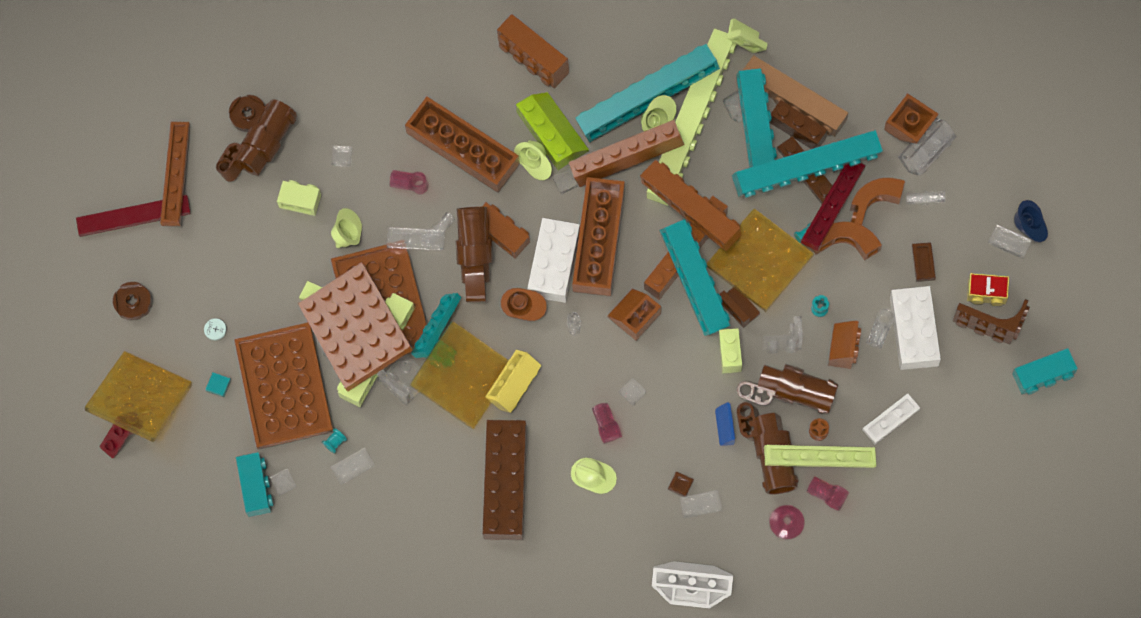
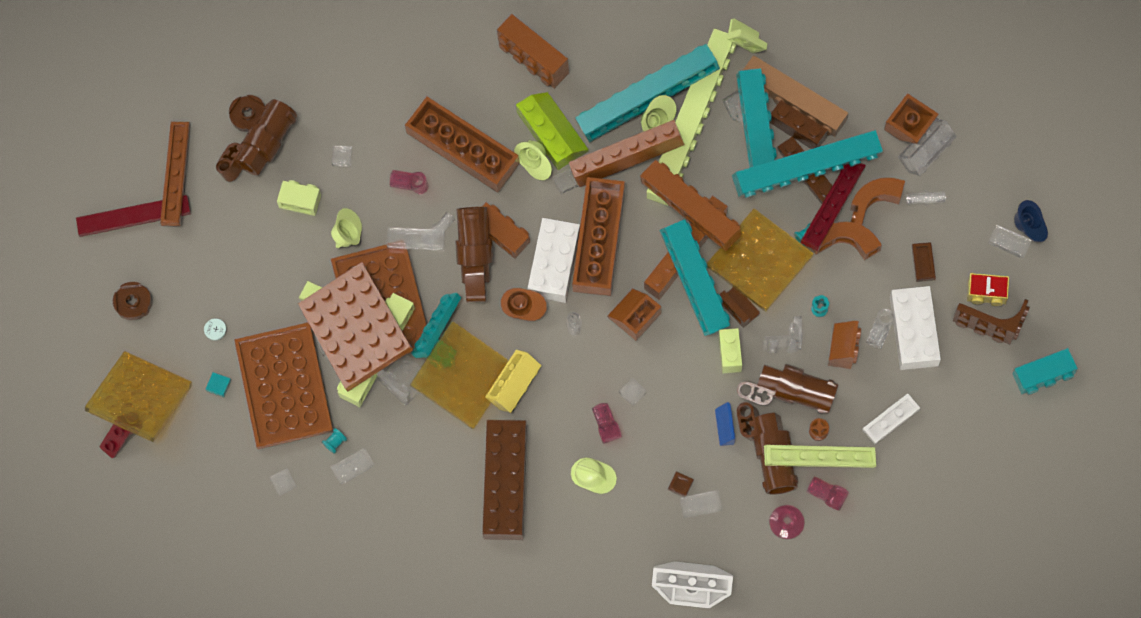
(254, 484): teal brick -> none

